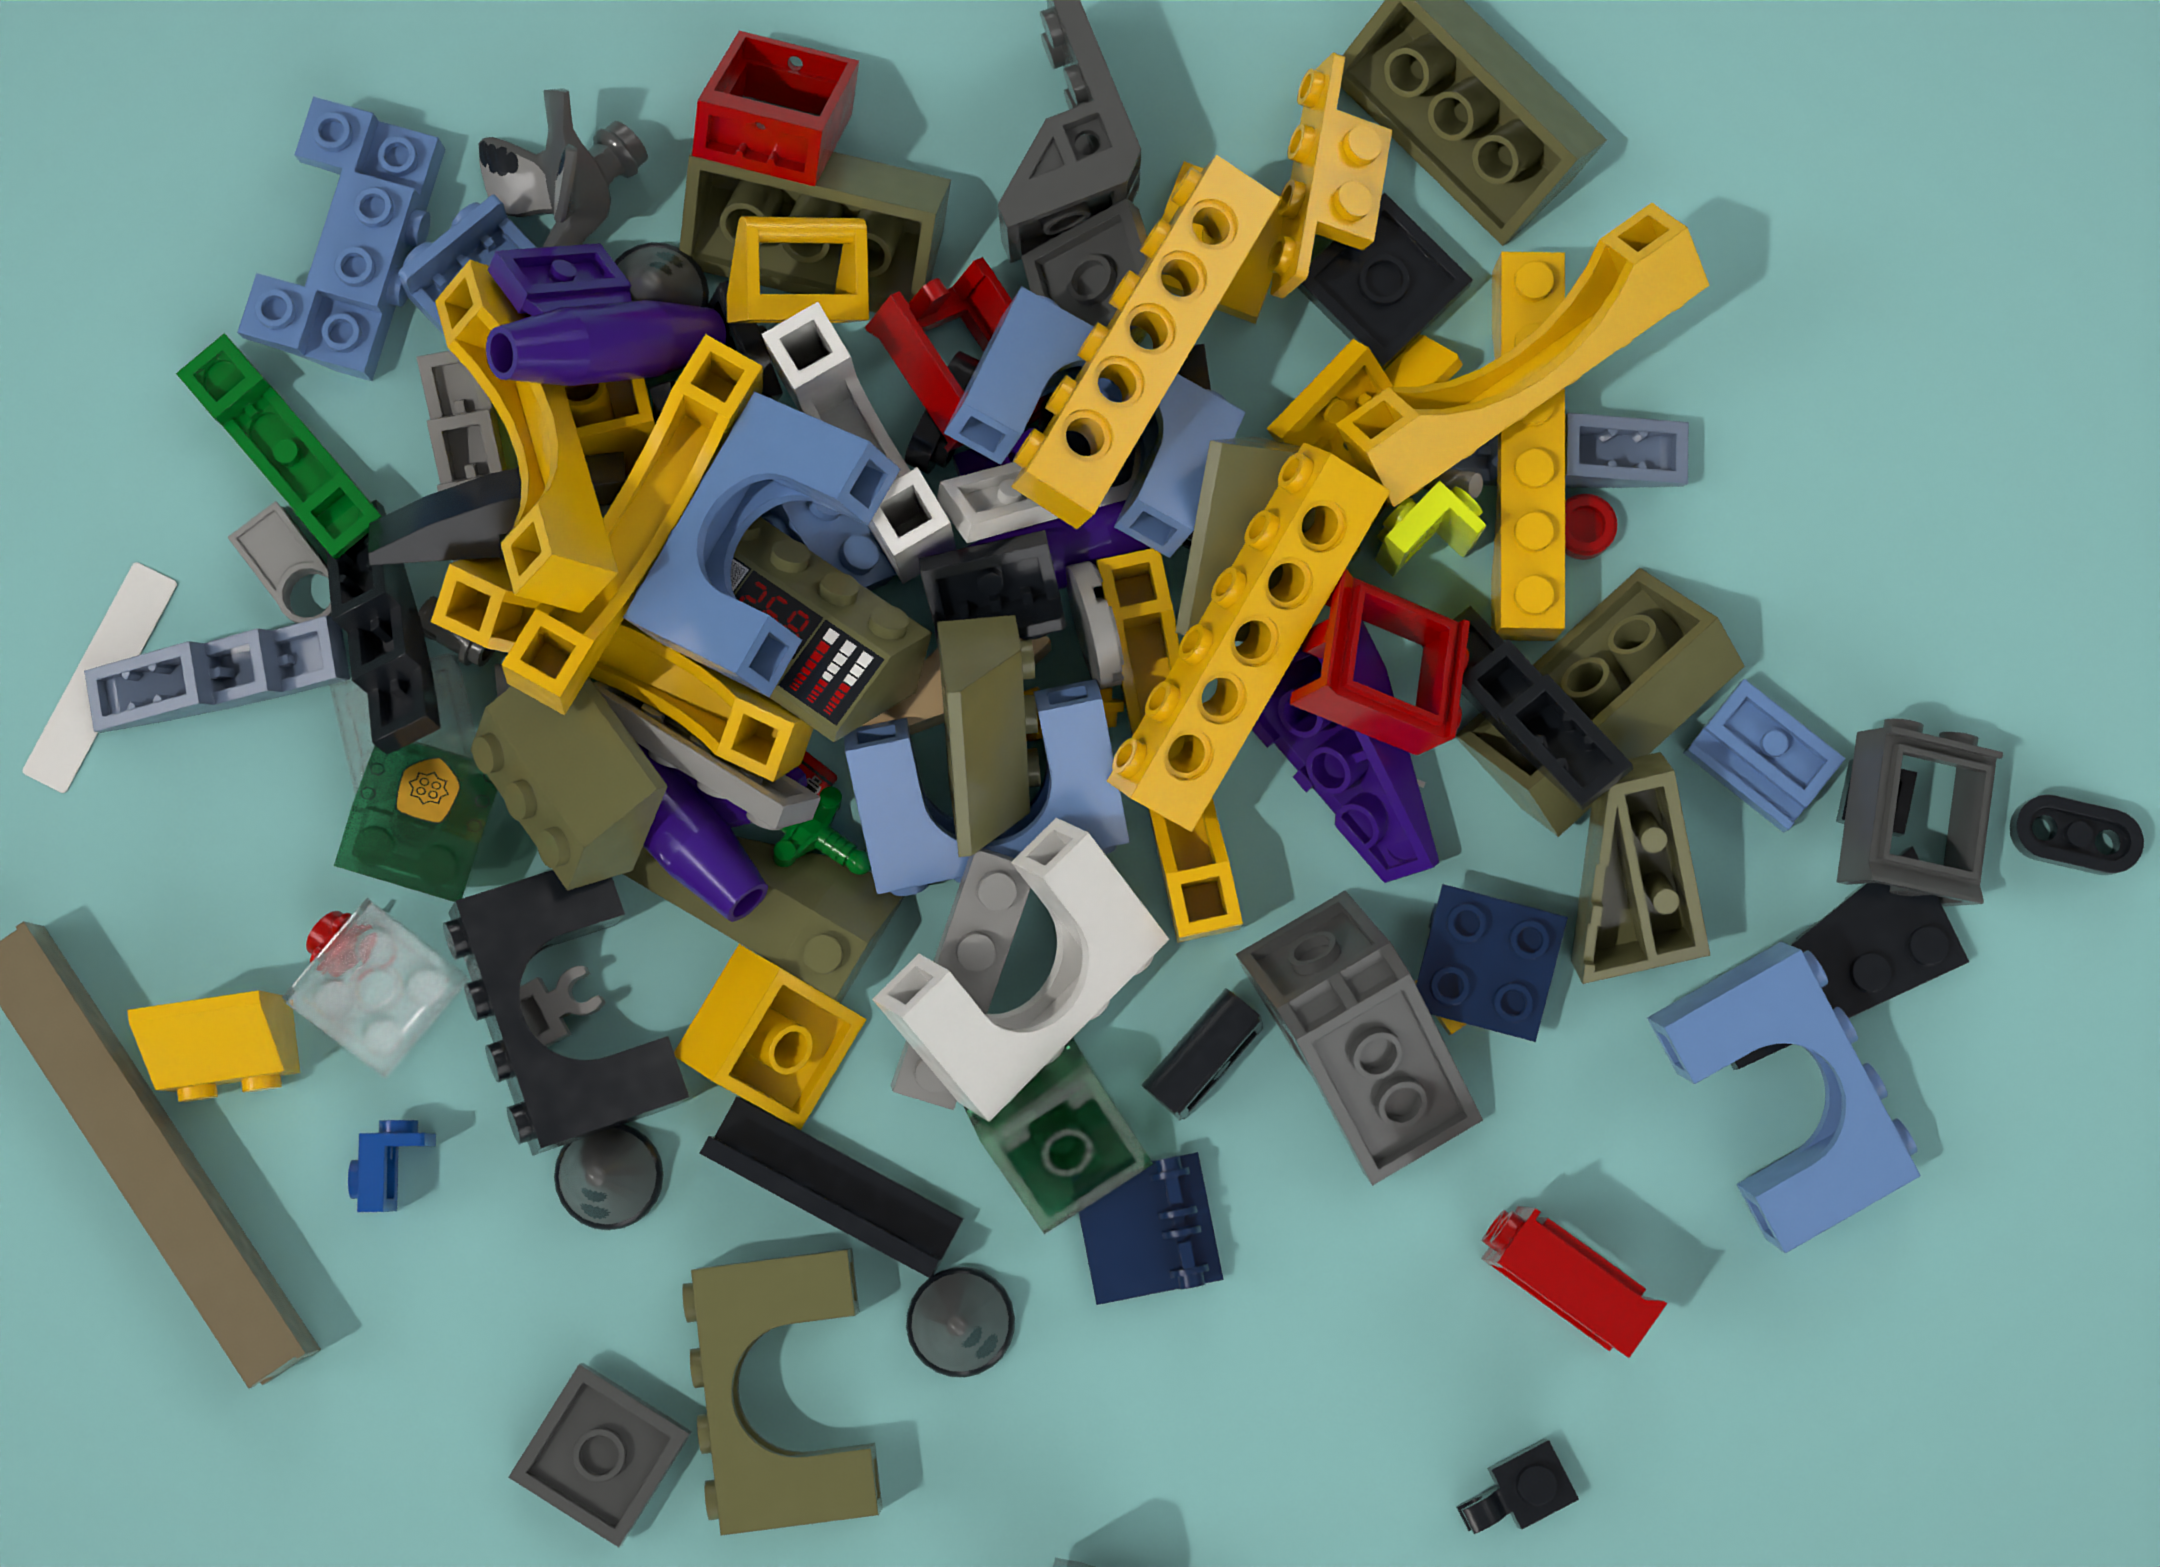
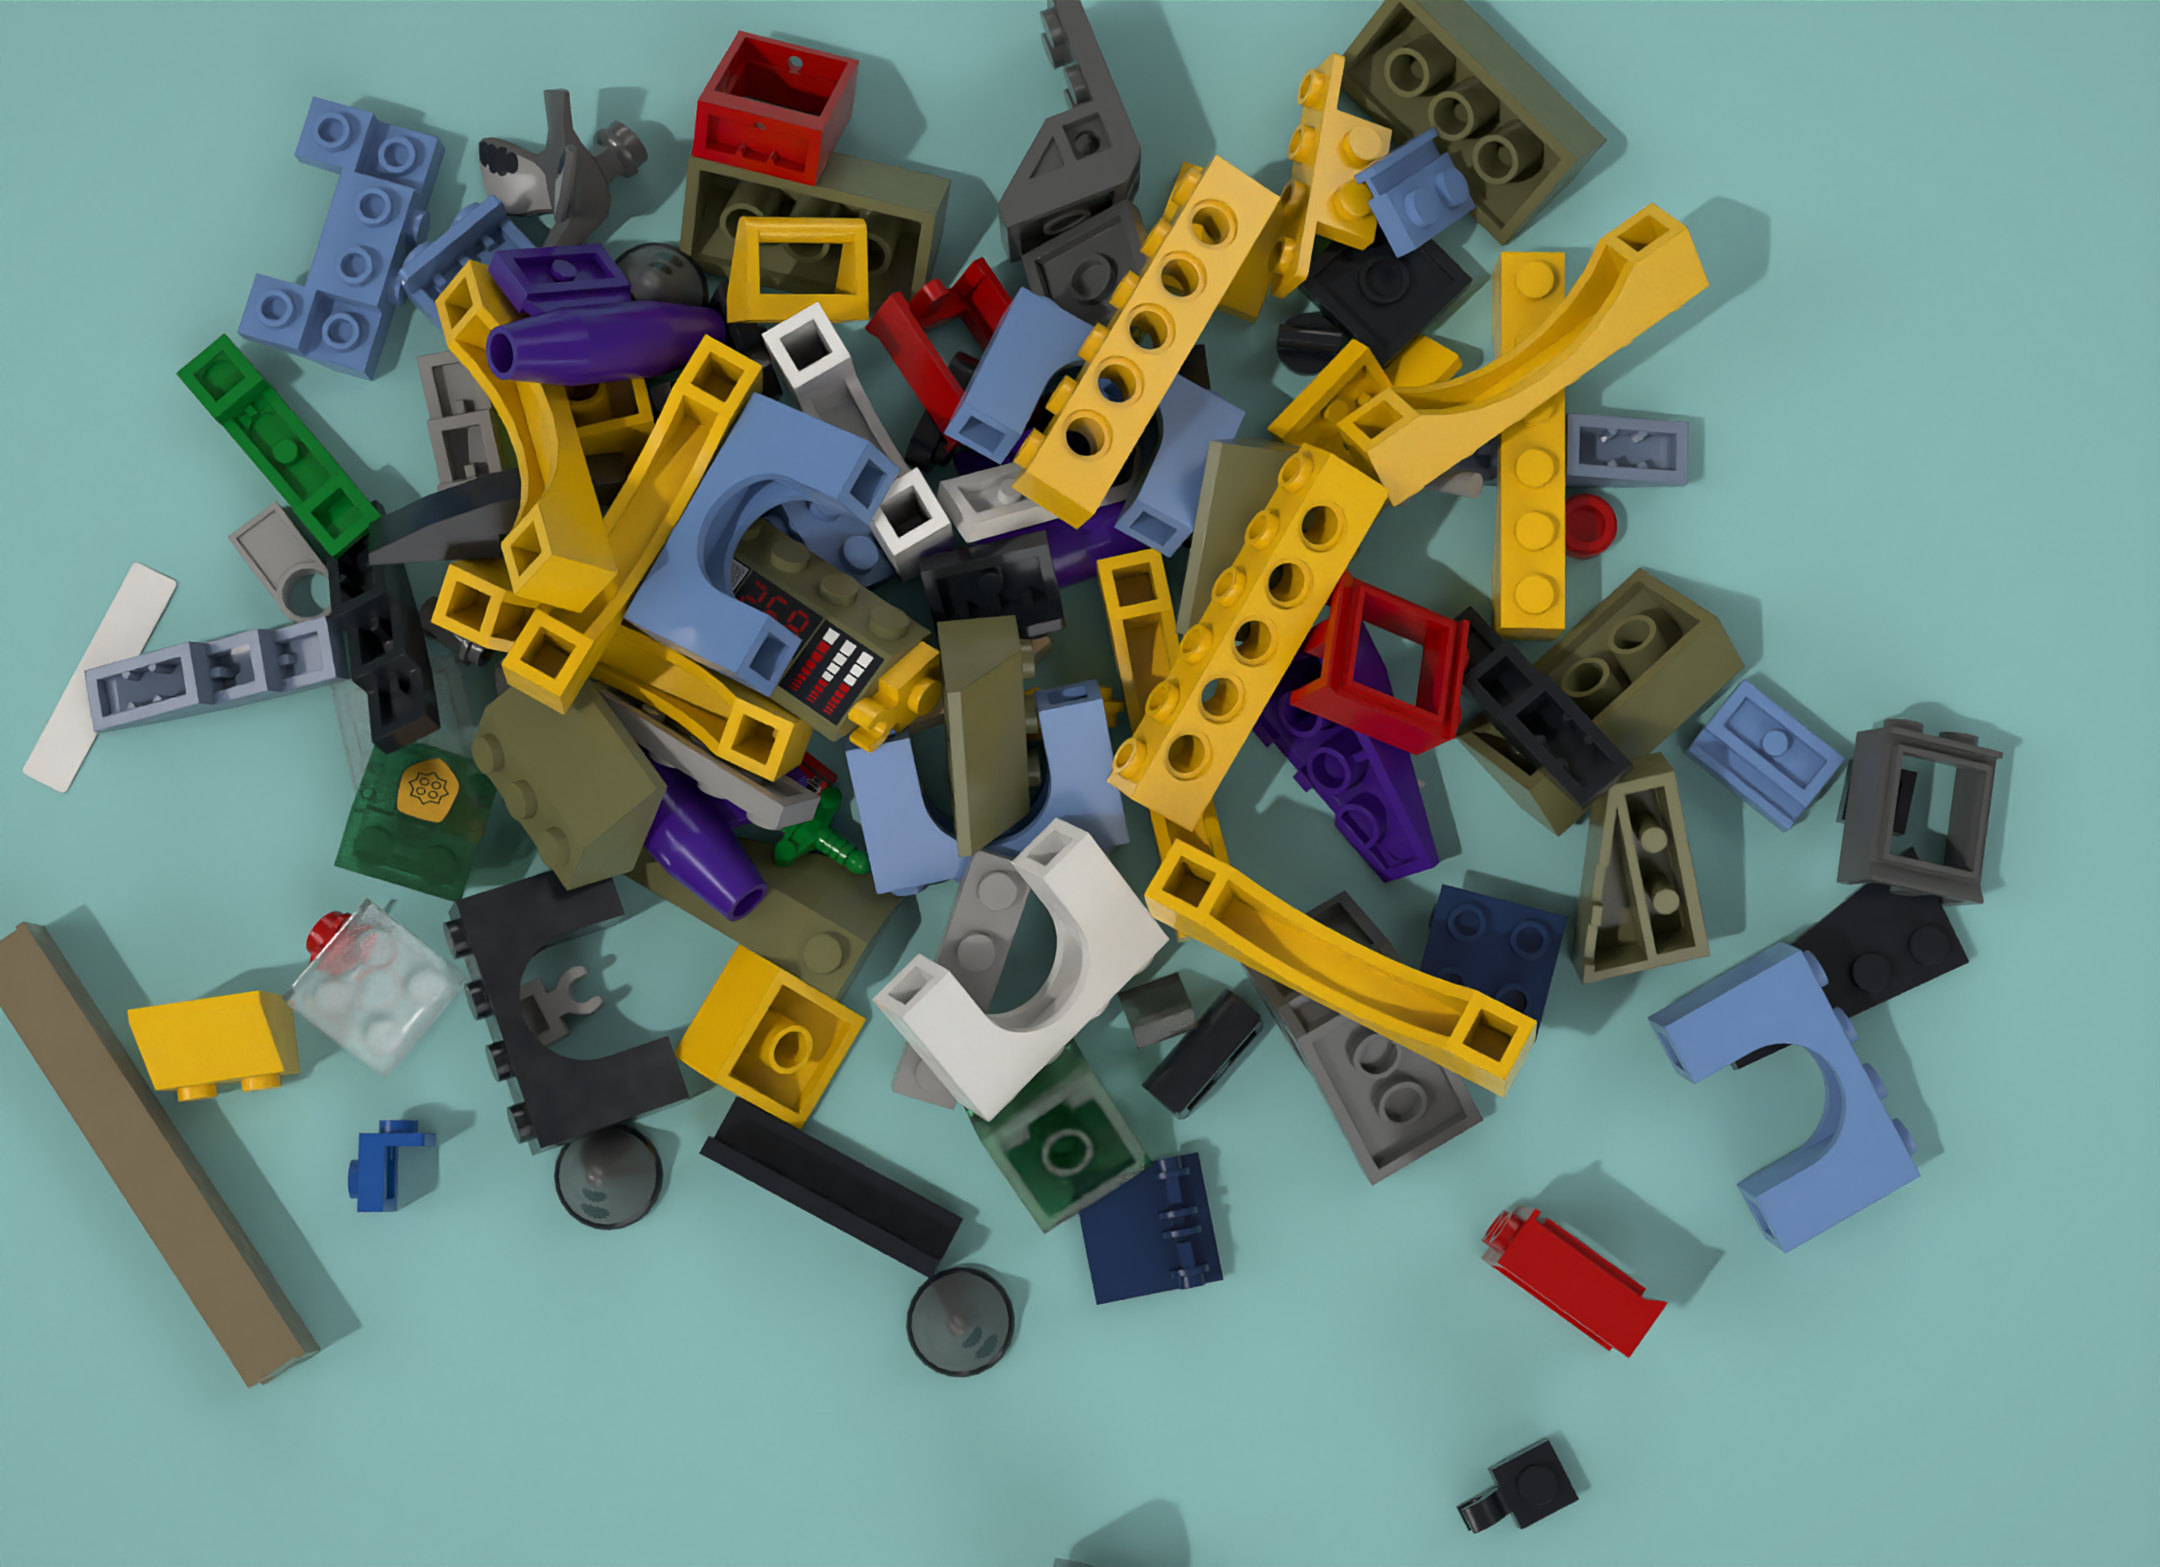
(600, 1454): dark grey plate -> none
(755, 1480): olive arch -> none
(904, 693): none -> yellow plate
(1094, 625): light grey tile -> none
(1158, 1010): none -> clear smoke tile
(1307, 343): none -> black plate
(1416, 192): none -> medium blue plate
(1419, 1011): none -> yellow arch
(1441, 511): neon yellow bracket -> none
(2074, 833): black plate -> none

